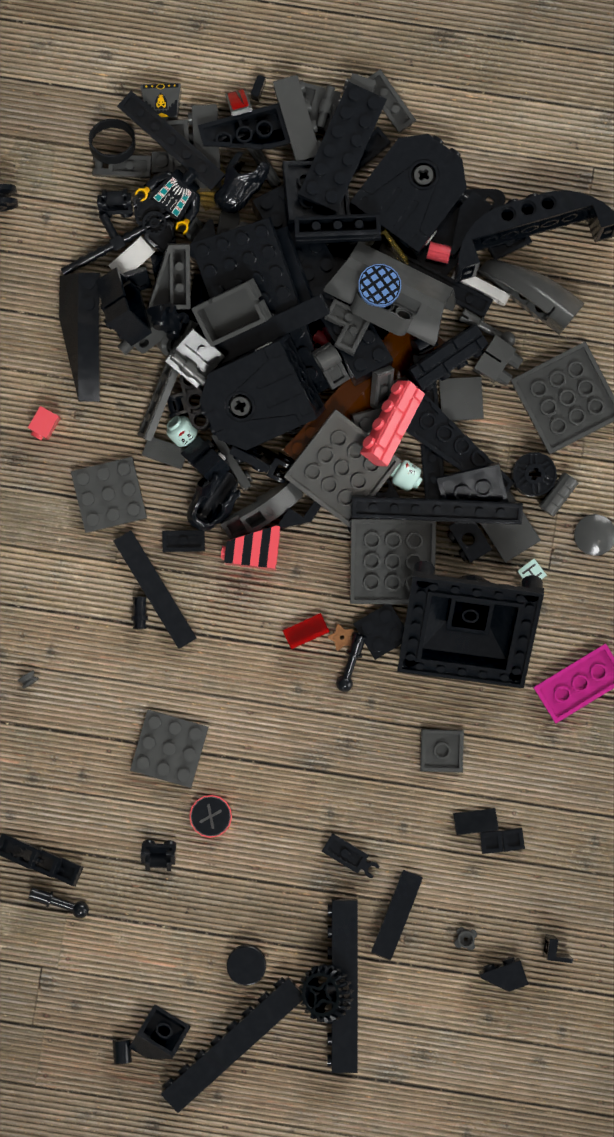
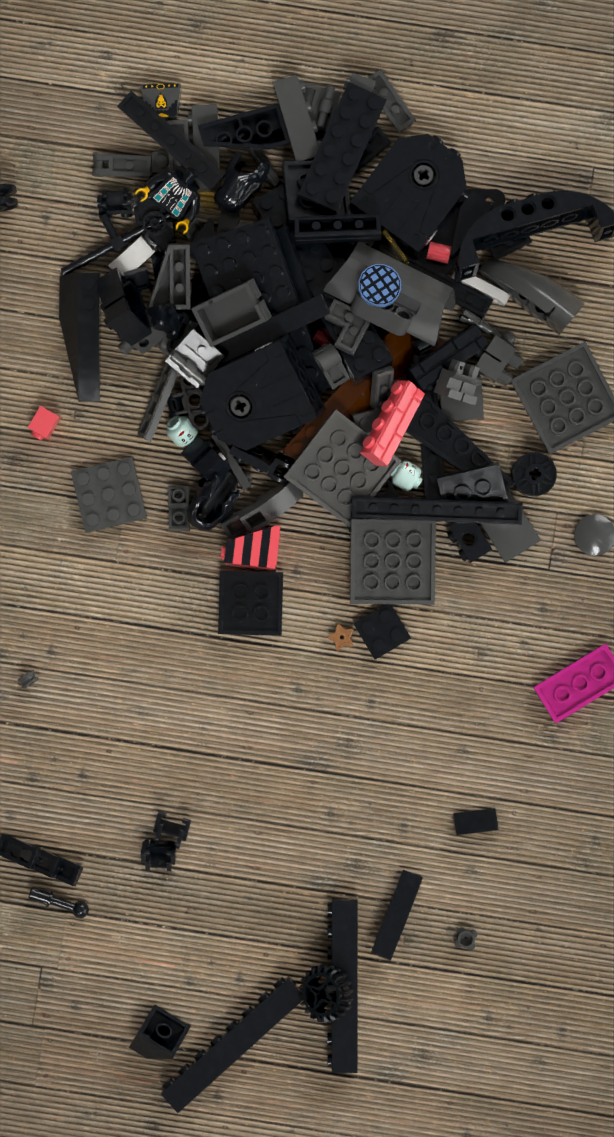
(112, 123): black tyre -> none
(121, 1051): black piece -> none
(139, 613): black pin -> none
(155, 589): black tile -> none
(164, 453): dark grey tile -> none
(169, 748): dark grey plate -> none
(171, 828): none -> black piece
(178, 505): none -> dark grey slope
(183, 541): black plate -> none
(210, 816): black tile -> none
(238, 102): slope -> none
(246, 965): black head -> none
(250, 603): none -> black plate
(258, 88): black tile -> none
(293, 519): black slope -> none
(306, 631): red panel -> none
(344, 682): black pin -> none
(348, 855): black plate -> none
(442, 750): dark grey tile -> none
(458, 385): none -> dark grey hips
(470, 627): black piece -> none
(491, 842): black plate -> none
(507, 975): black slope -> none
(512, 839): black tile -> none
(532, 568): light aqua tile -> none
(550, 950): black panel -> none
(558, 494): dark grey axle -> none

